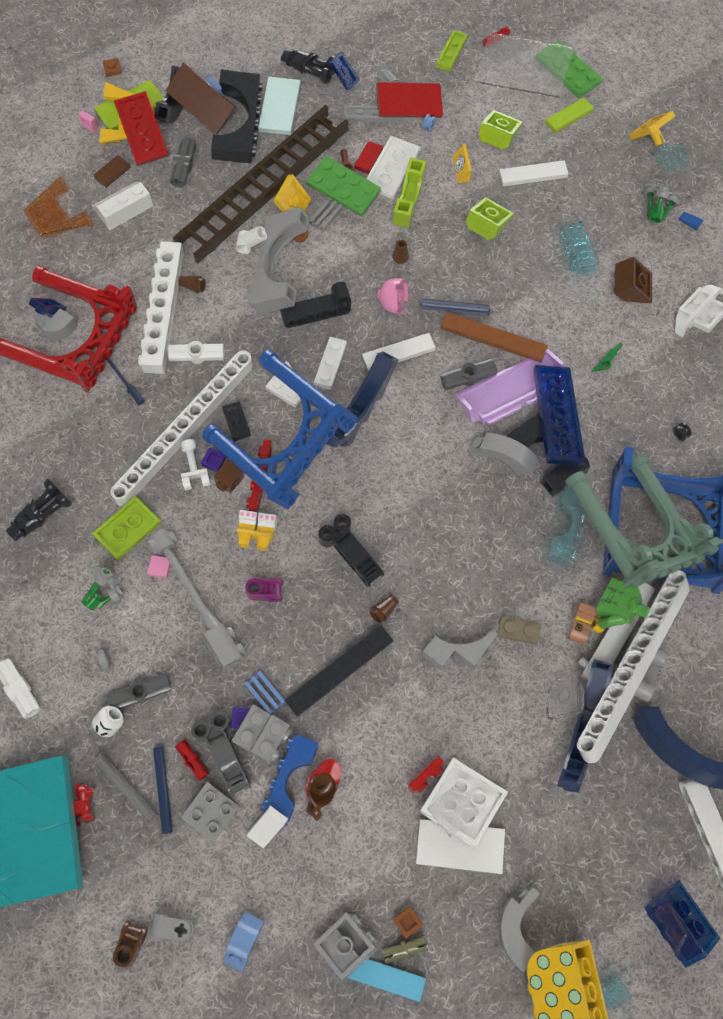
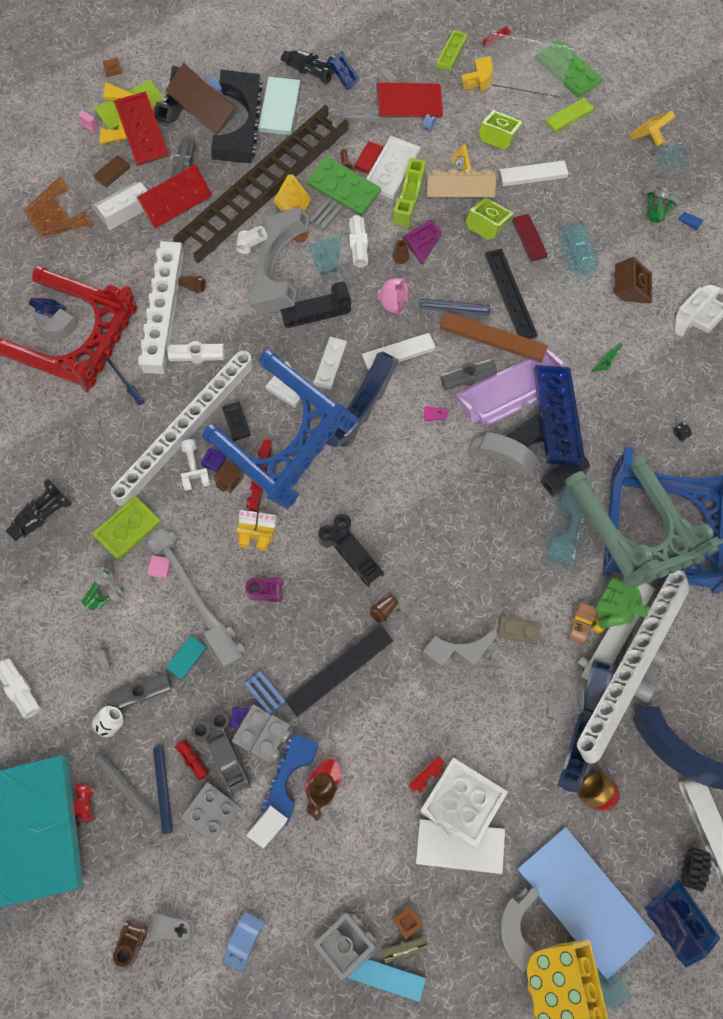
(174, 196): none -> red plate
(186, 658): none -> teal tile
(326, 254): none -> clear light blue wing
(358, 241): none -> white piece
(423, 240): none -> magenta wing
(431, 414): none -> dark pink piece
(461, 183): none -> tan brick
(481, 77): none -> yellow brick
(510, 294): none -> black tile
(529, 237): none -> dark red tile
(586, 902): none -> light blue tile
(599, 792): none -> pearl gold piece
(696, 869): none -> black tyre

